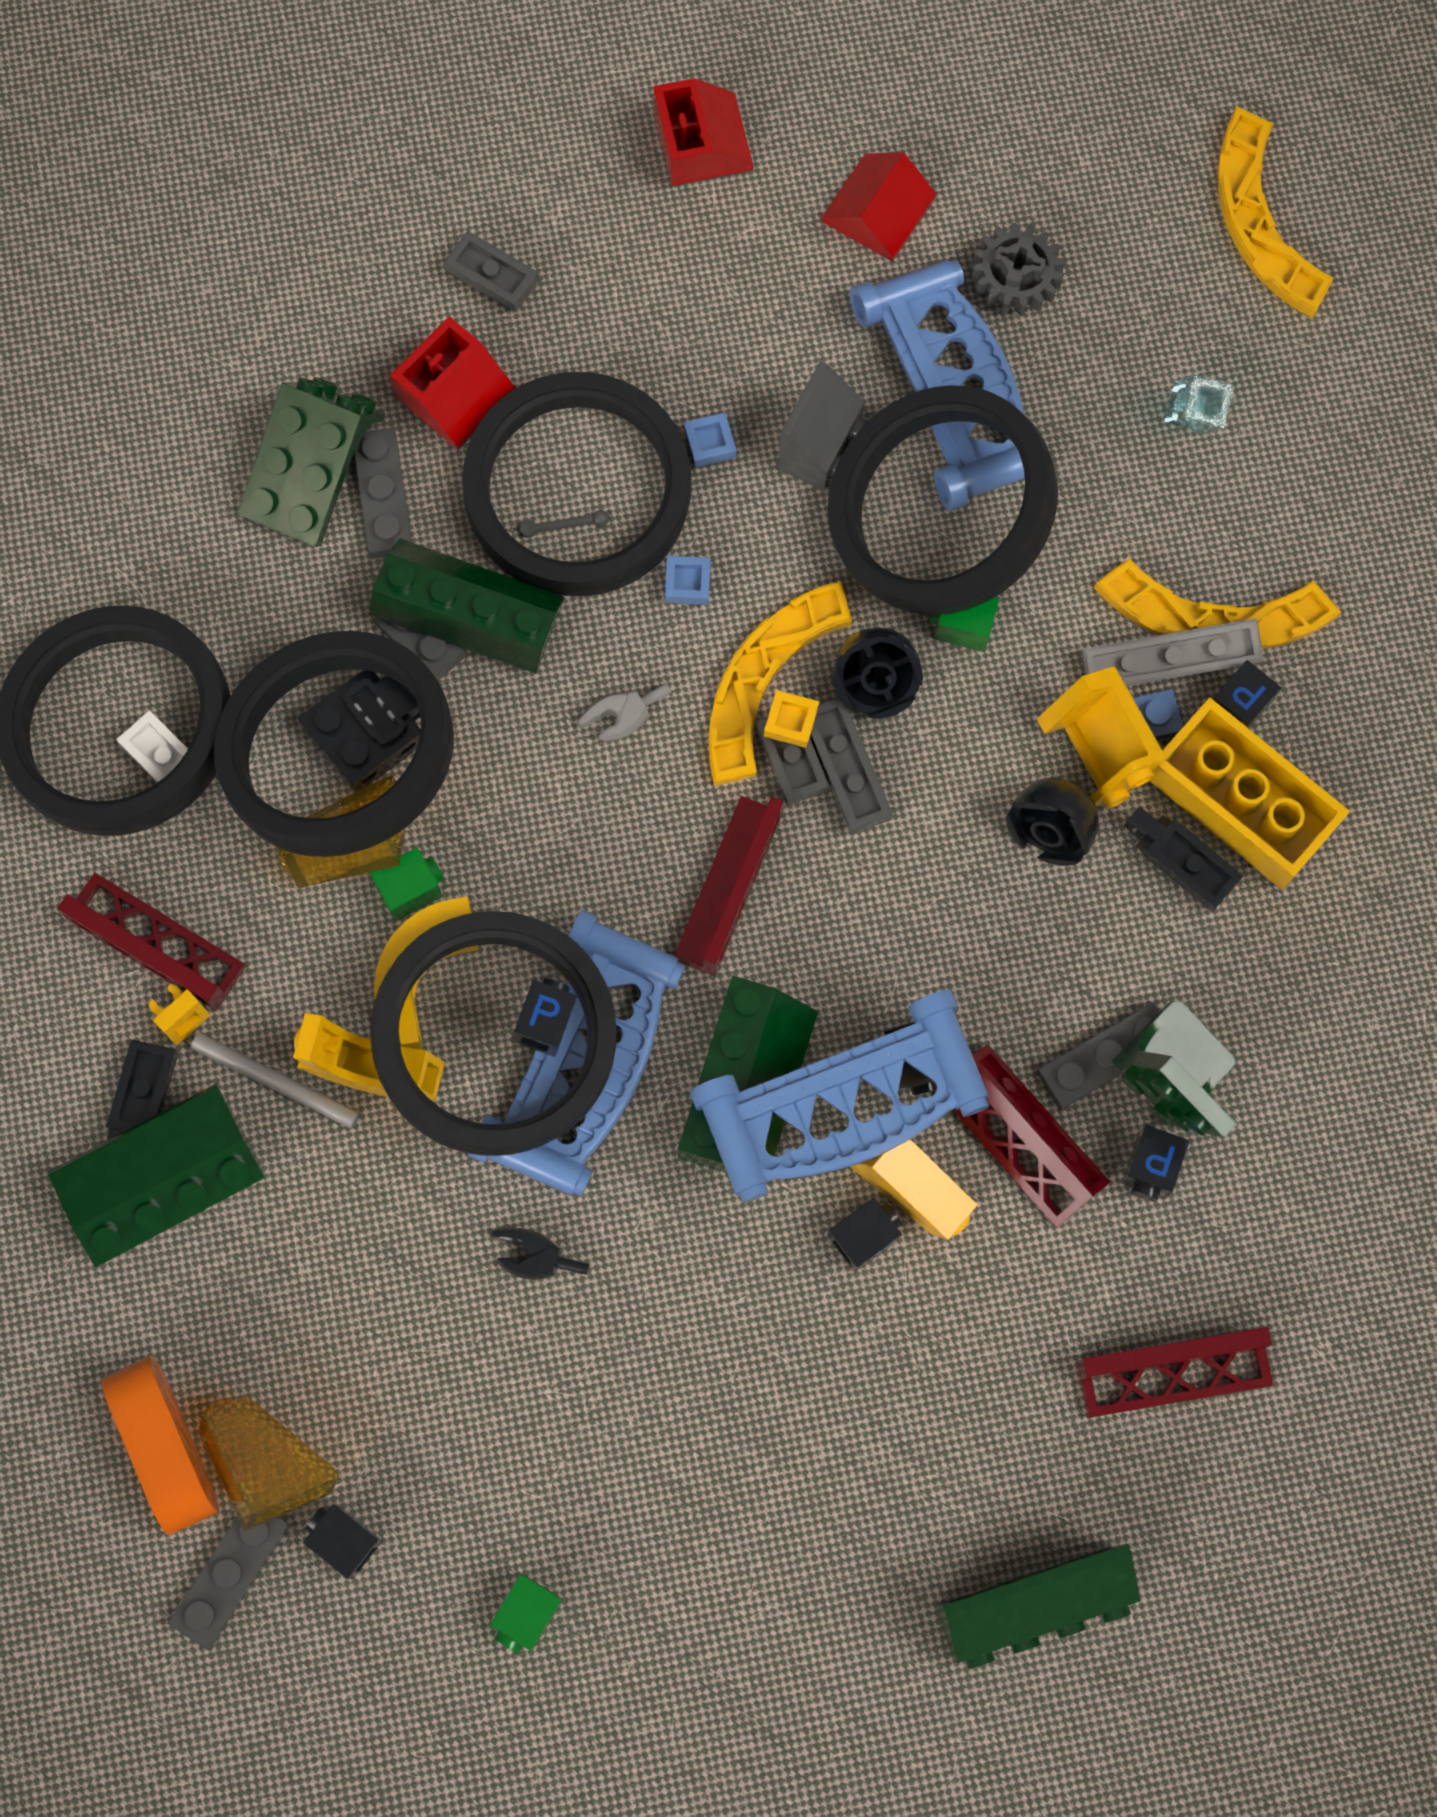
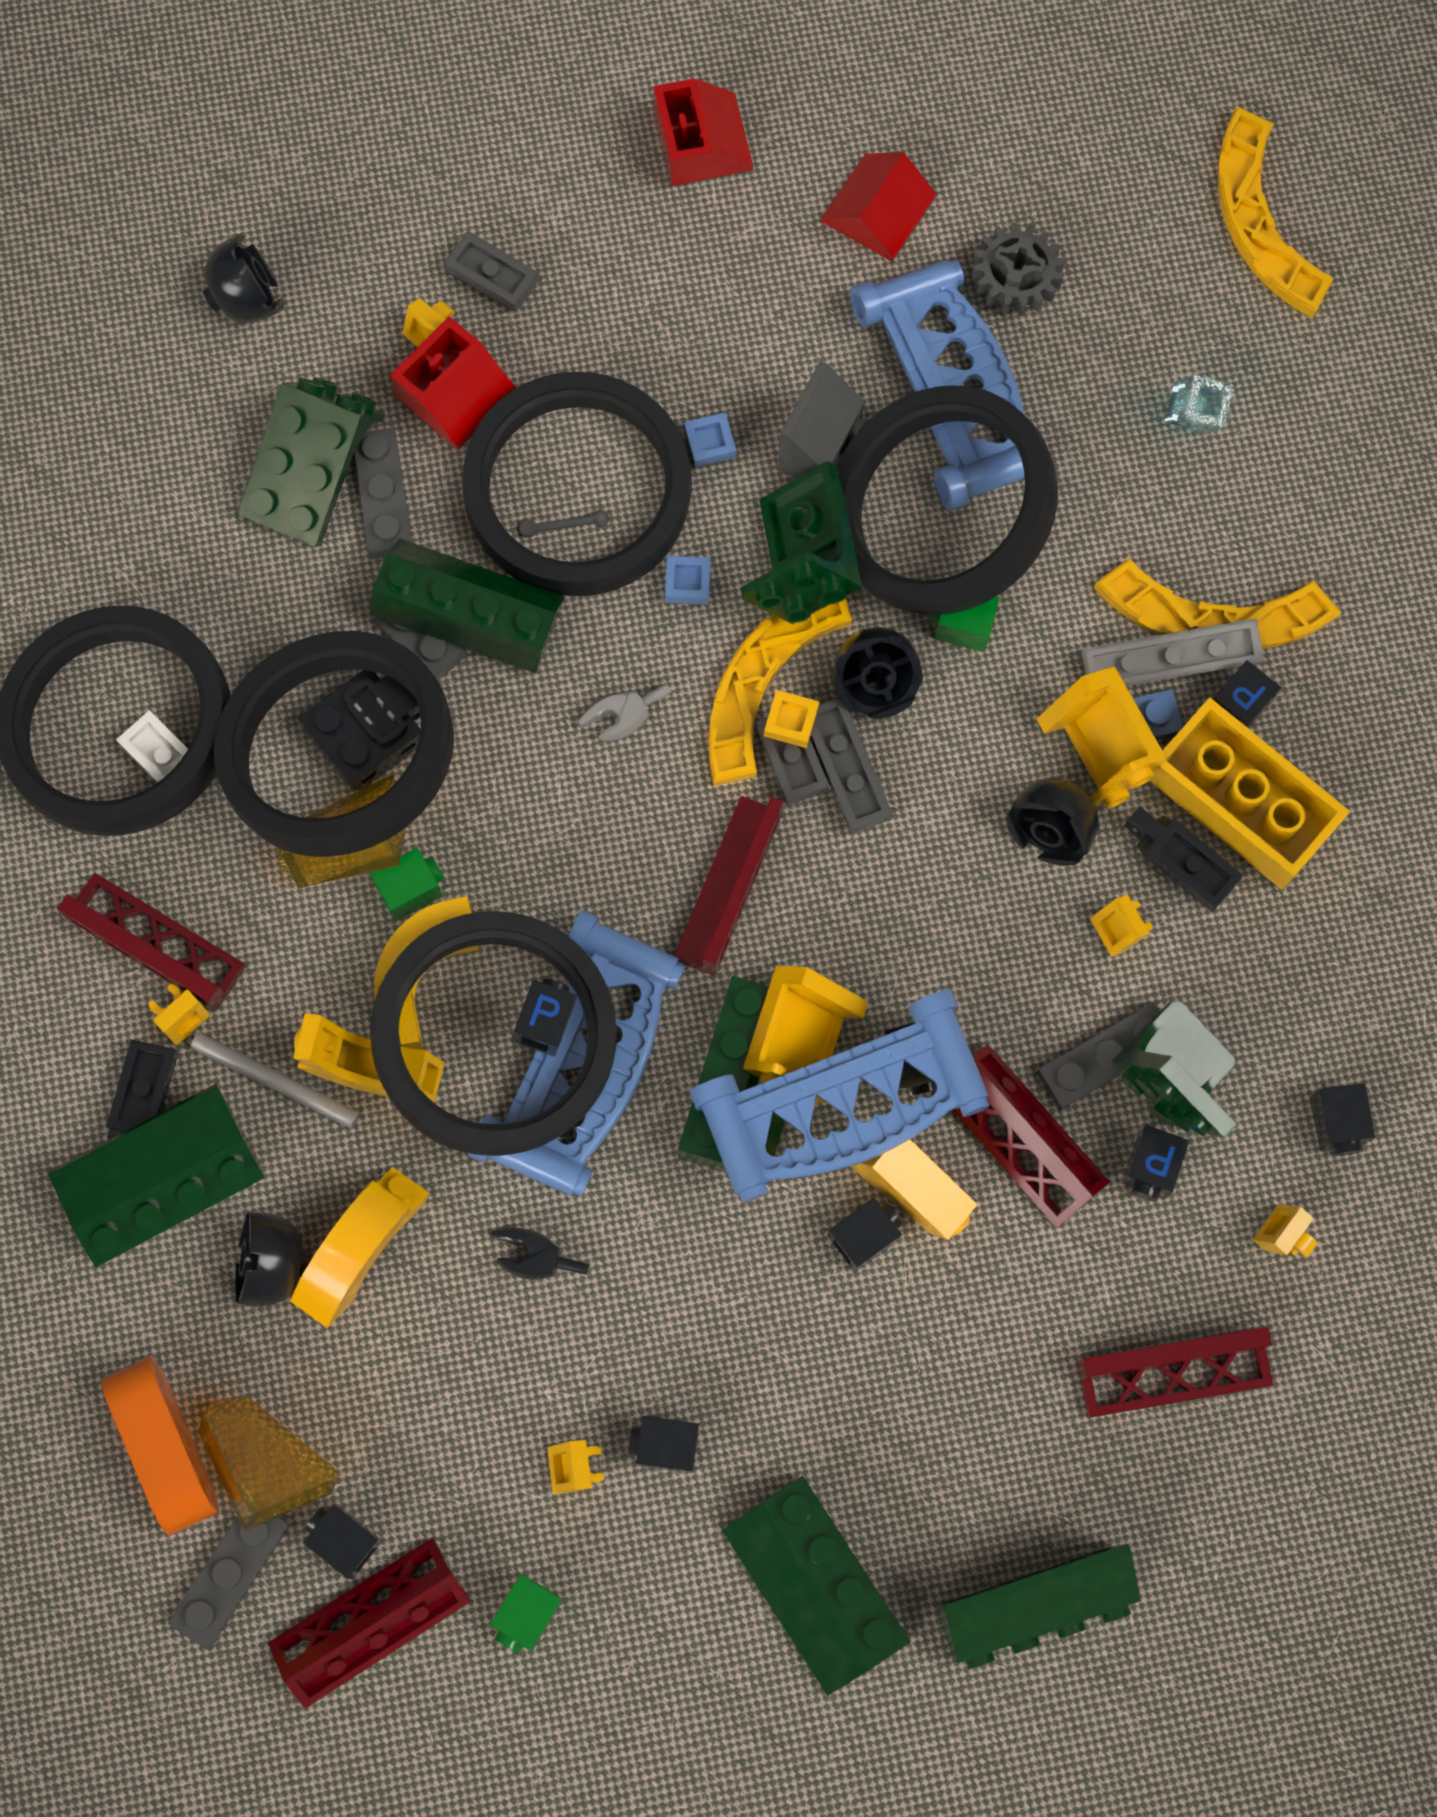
(240, 282): none -> black cylinder
(268, 1260): none -> black cylinder
(355, 1244): none -> yellow arch
(371, 1629): none -> dark red fence
(423, 320): none -> yellow tile
(571, 1466): none -> yellow tile
(664, 1444): none -> black brick
(799, 1022): none -> yellow panel
(807, 547): none -> dark green bracket
(816, 1586): none -> dark green slope
(1120, 925): none -> yellow tile
(1286, 1232): none -> yellow tile
(1342, 1119): none -> black brick

